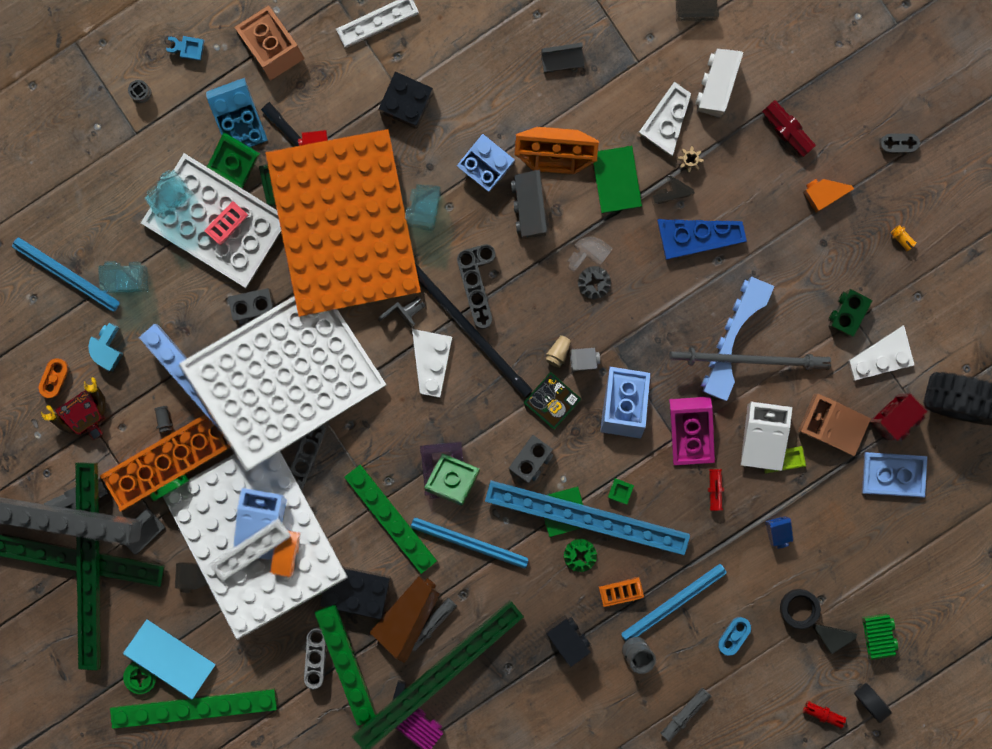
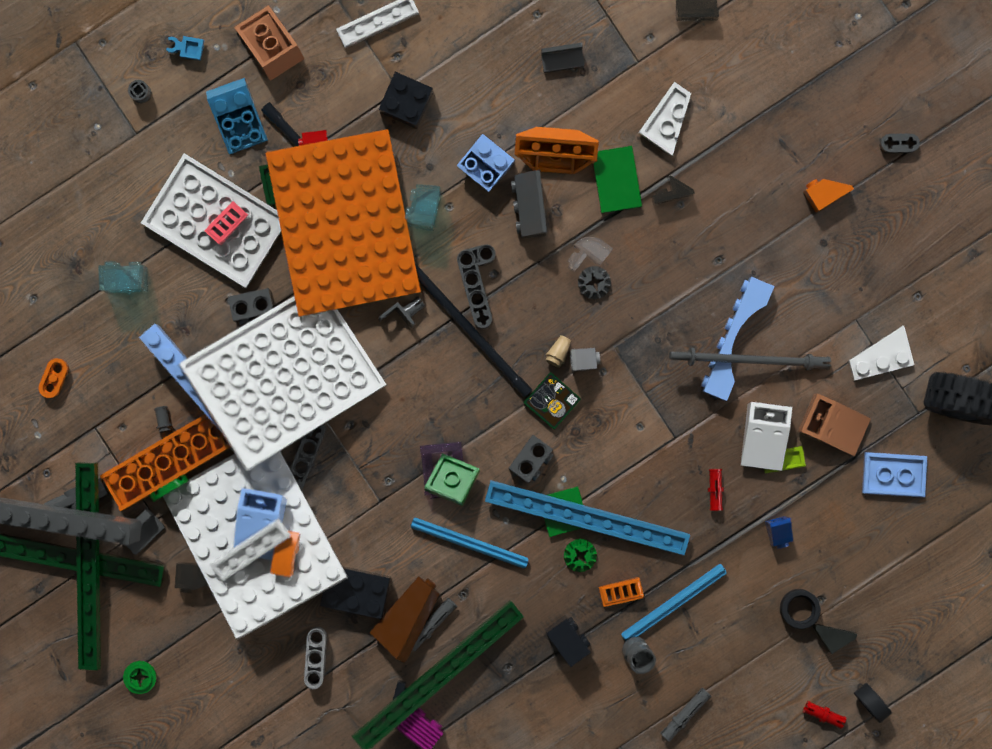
(66, 274): dark azure axle -> none
(80, 412): torso -> none
(101, 351): medium azure brick -> none
(168, 194): clear light blue slope -> none
(169, 659): medium azure tile -> none
(193, 709): green plate -> none
(233, 160): green tile -> none
(345, 664): green plate -> none
(390, 519): green plate -> none
(431, 360): white wing -> none
(620, 491): green plate -> none
(625, 402): light blue slope -> none
(690, 153): tan gear -> none
(692, 430): dark pink slope -> none
(695, 236): blue wing -> none
(718, 82): white slope -> none
(735, 636): dark azure plate -> none
(788, 128): dark red piece -> none
(854, 316): dark green brick -> none
(880, 636): green brick -> none
(898, 417): dark red brick -> none
(902, 236): light orange pin -> none

